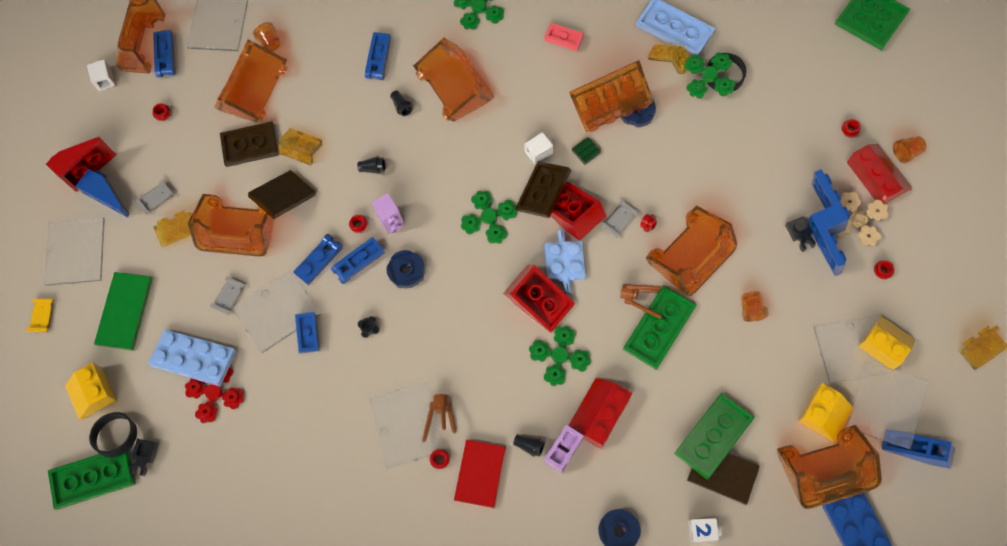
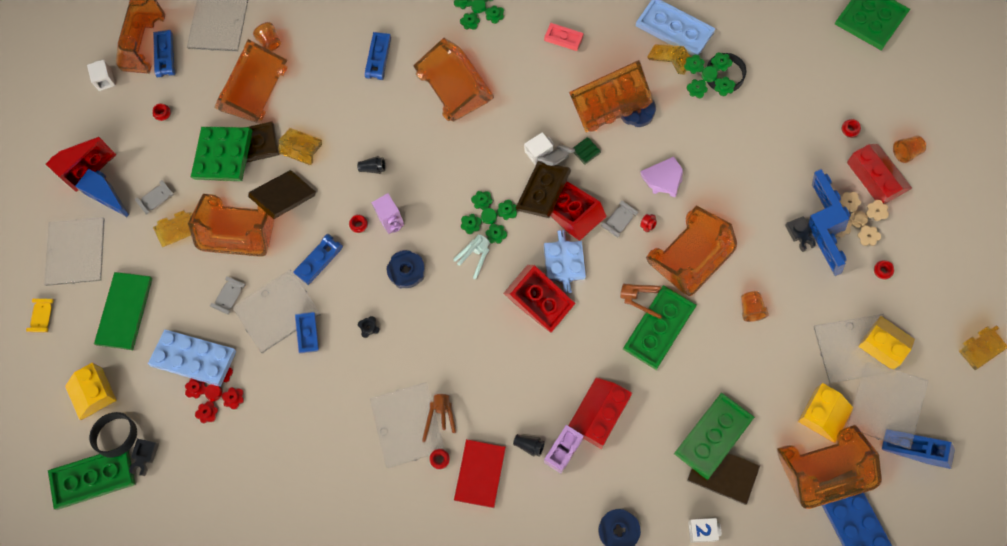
(221, 153): none -> green plate
(357, 260): blue plate -> none
(401, 103): black cone -> none
(478, 246): none -> light aqua plant
(557, 155): none -> light grey piece
(559, 355): green plant -> none
(664, 177): none -> lavender slope

